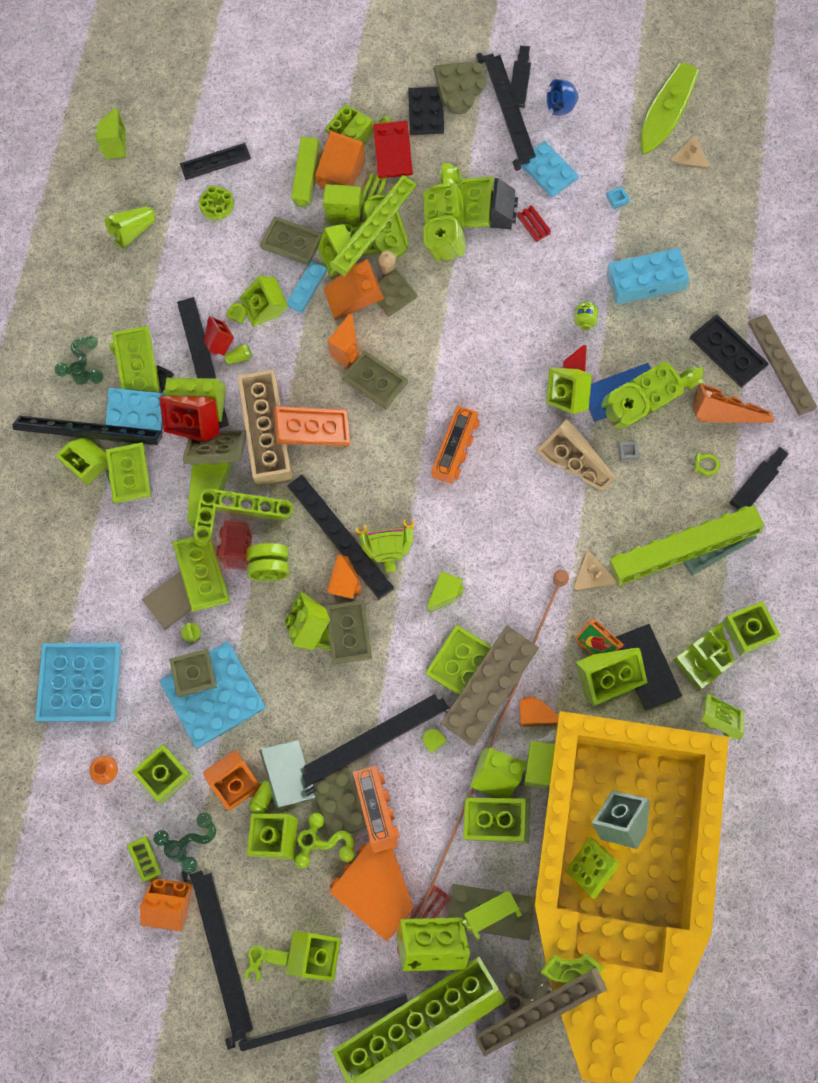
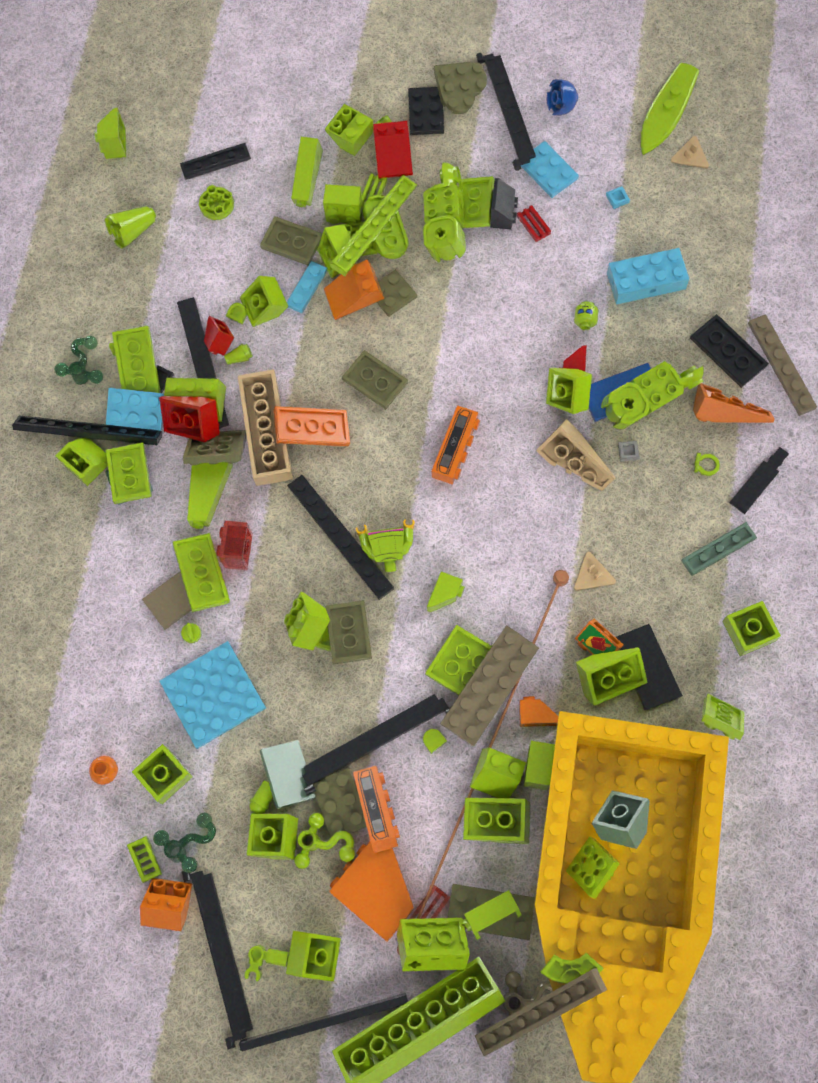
(78, 682): medium azure plate -> none
(193, 673): olive plate -> none
(231, 780): orange slope -> none
(235, 508): lime beam -> none
(267, 562): lime wheel -> none
(340, 161): orange slope -> none
(343, 343): orange slope -> none
(344, 579): orange slope -> none
(387, 262): tan piece -> none
(521, 75): black piece -> none
(686, 545): lime brick -> none
(706, 655): lime slope -> none

